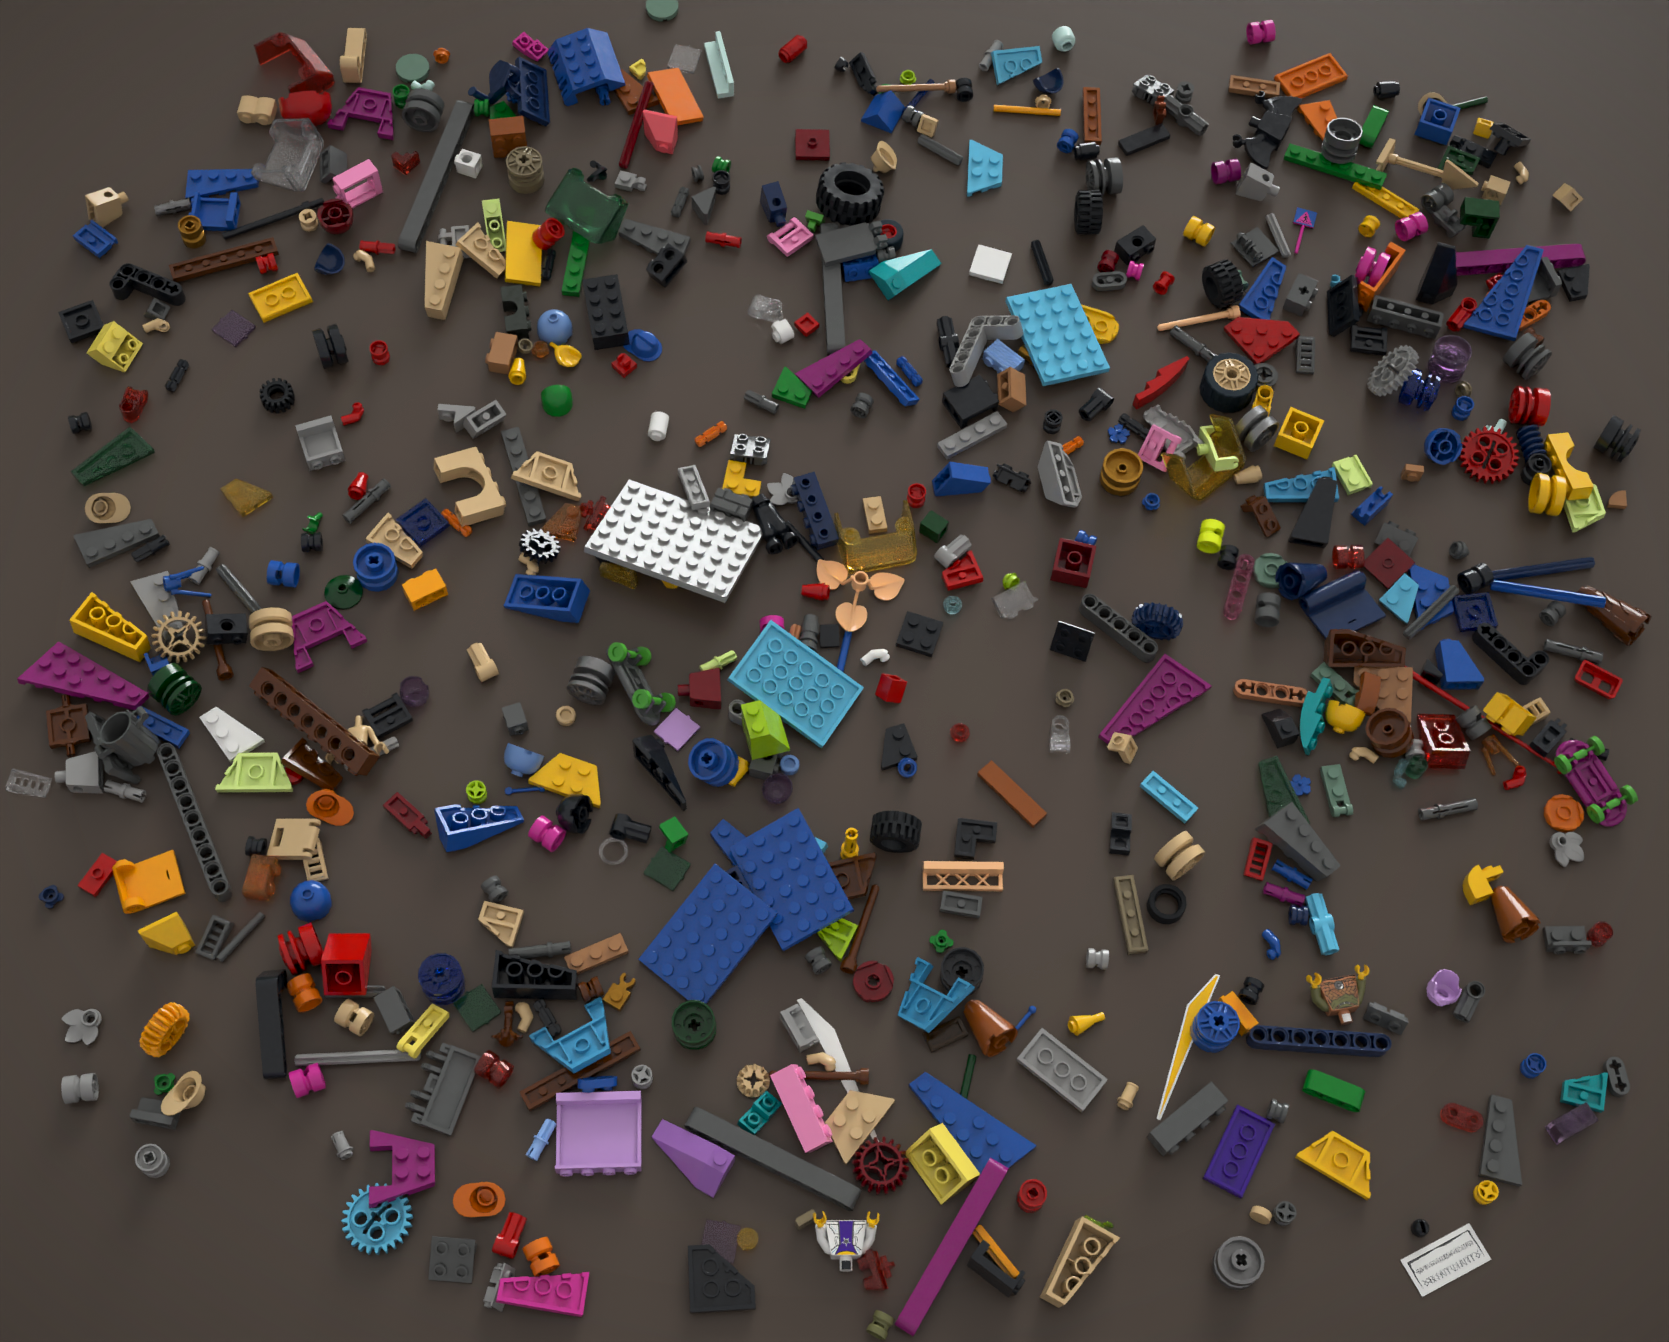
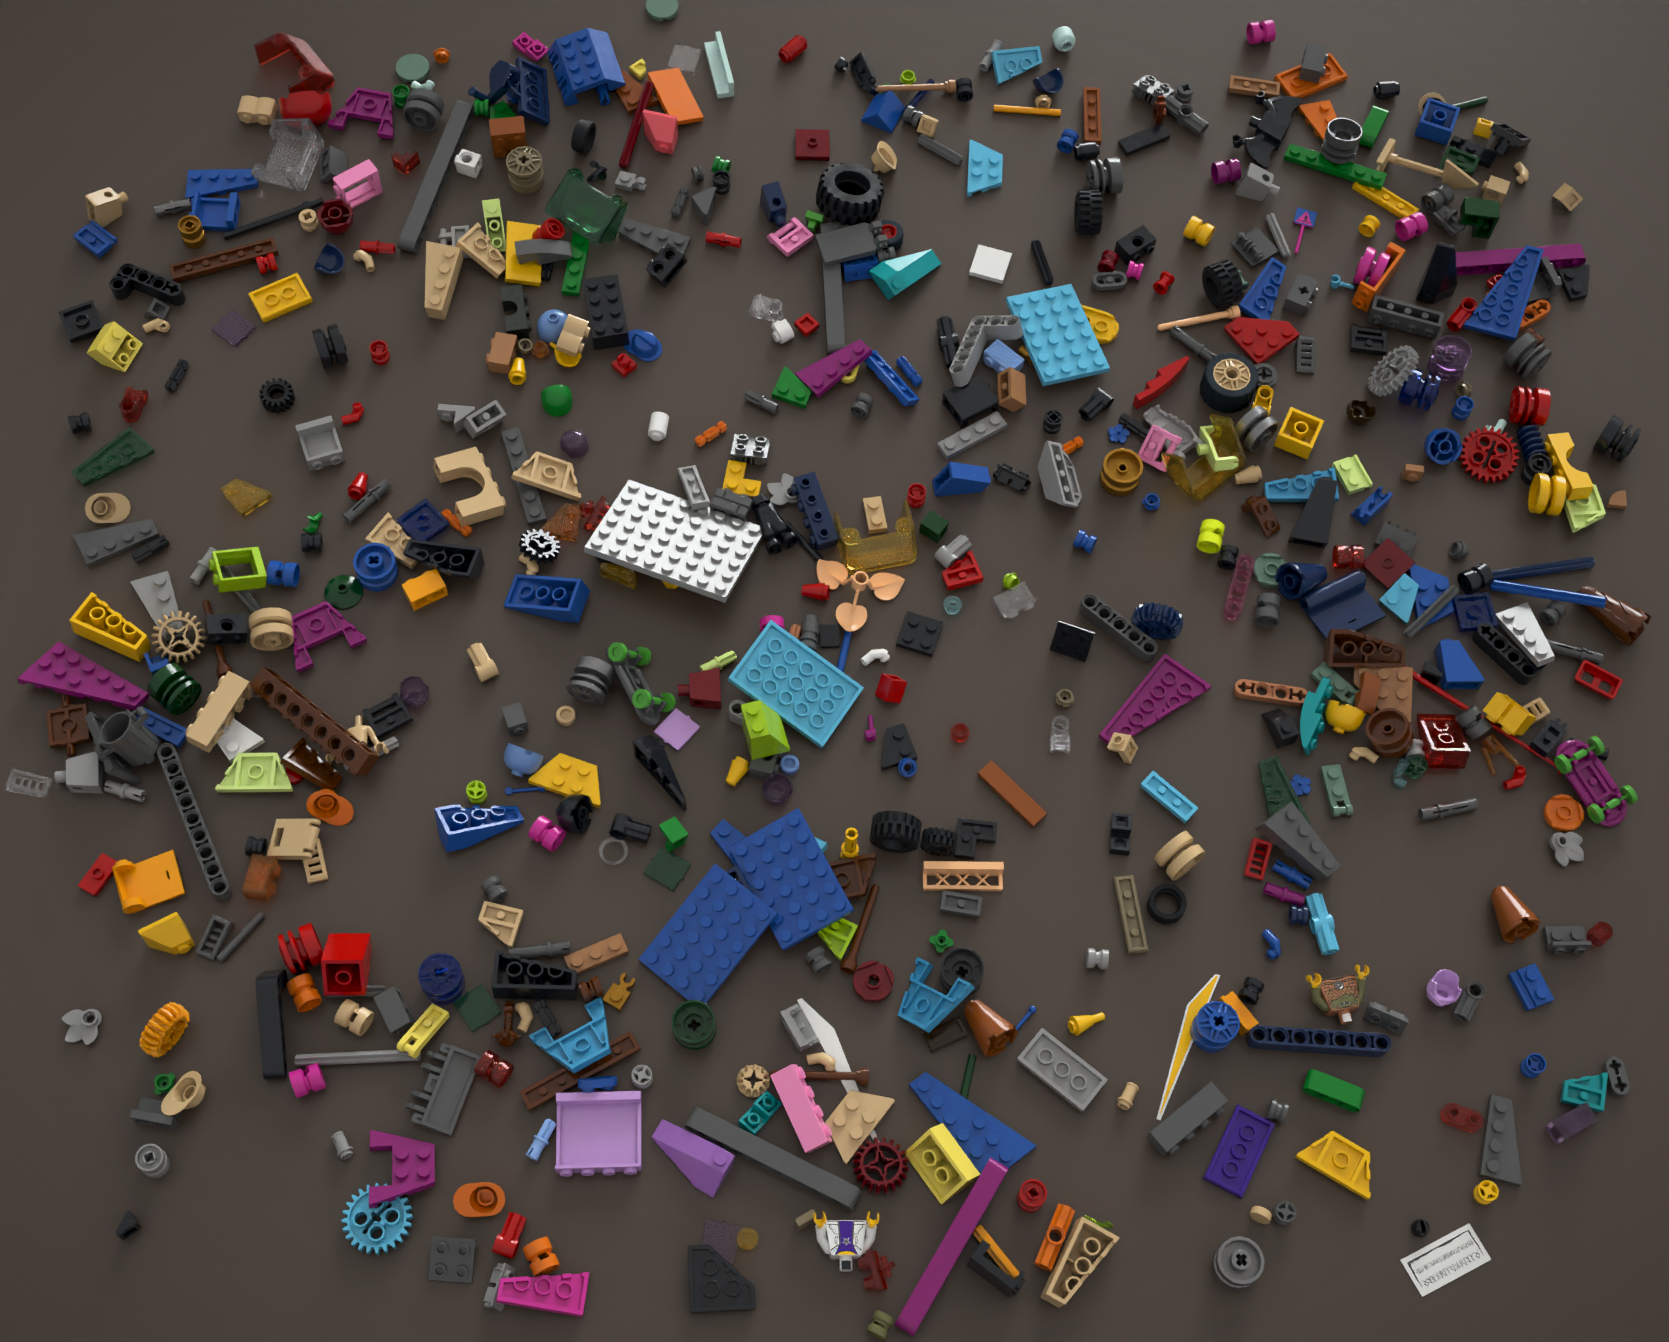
(47, 892): dark blue plate -> none
(78, 1088): light grey wheel -> none
(128, 1226): none -> black slope
(173, 582): blue plant -> none
(219, 711): none -> tan wedge
(233, 557): none -> lime window
(310, 901): blue cylinder -> none
(353, 61): tan beam -> none
(407, 815): dark red hinge -> none
(447, 558): none -> black wedge
(542, 250): none -> dark grey slope
(572, 335): none -> tan brick
(574, 443): none -> clear purple hair
(583, 136): none -> black tyre
(713, 762): blue wheel -> none
(870, 734): none -> magenta hand
(938, 841): none -> black tyre
(1049, 1249): none -> orange piece
(1073, 563): dark red brick -> none
(1312, 63): none -> dark grey brick
(1343, 306): black plate -> none
(1360, 412): none -> dark brown hair
(1476, 883): yellow brick -> none
(1526, 633): none -> wing
(1530, 987): none -> blue plate

